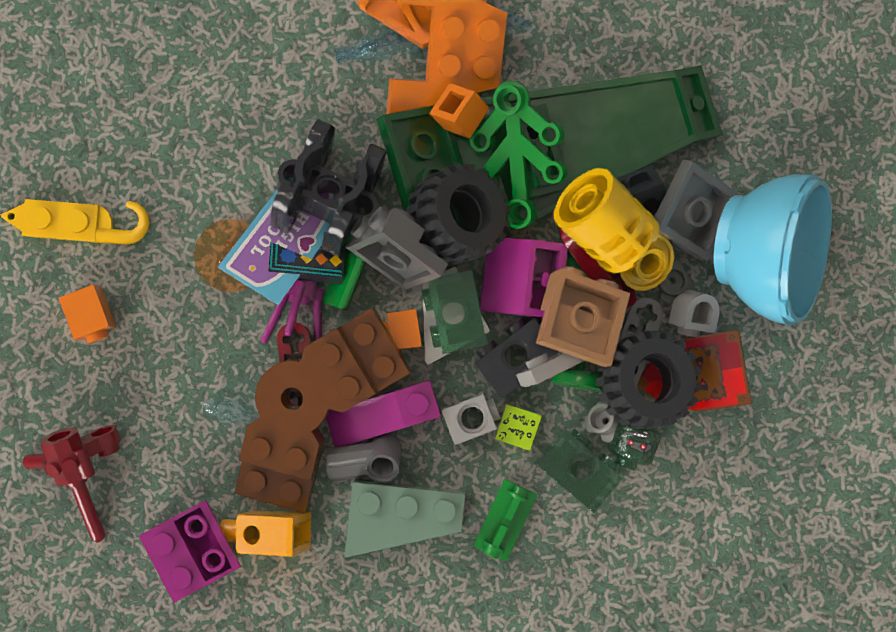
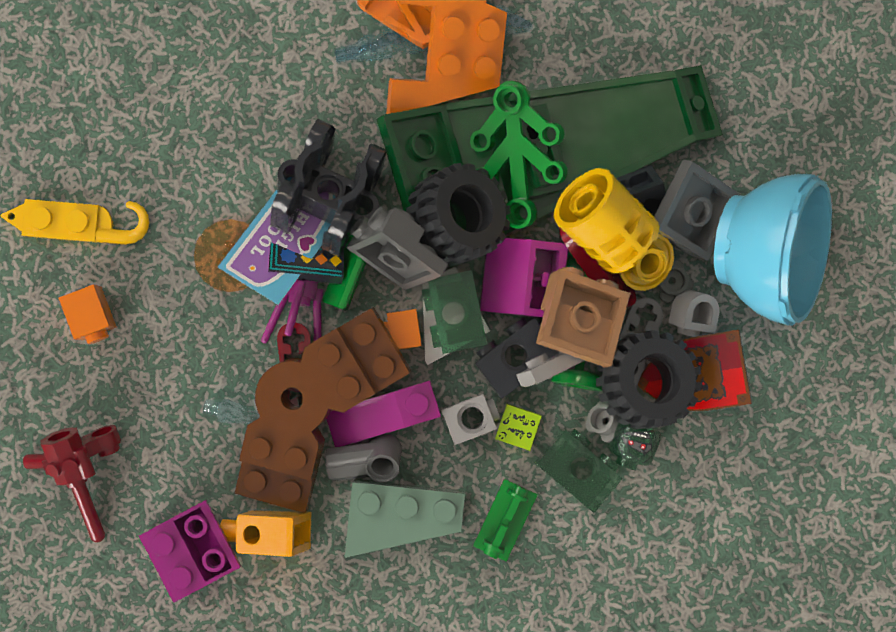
(459, 110): orange plate -> none

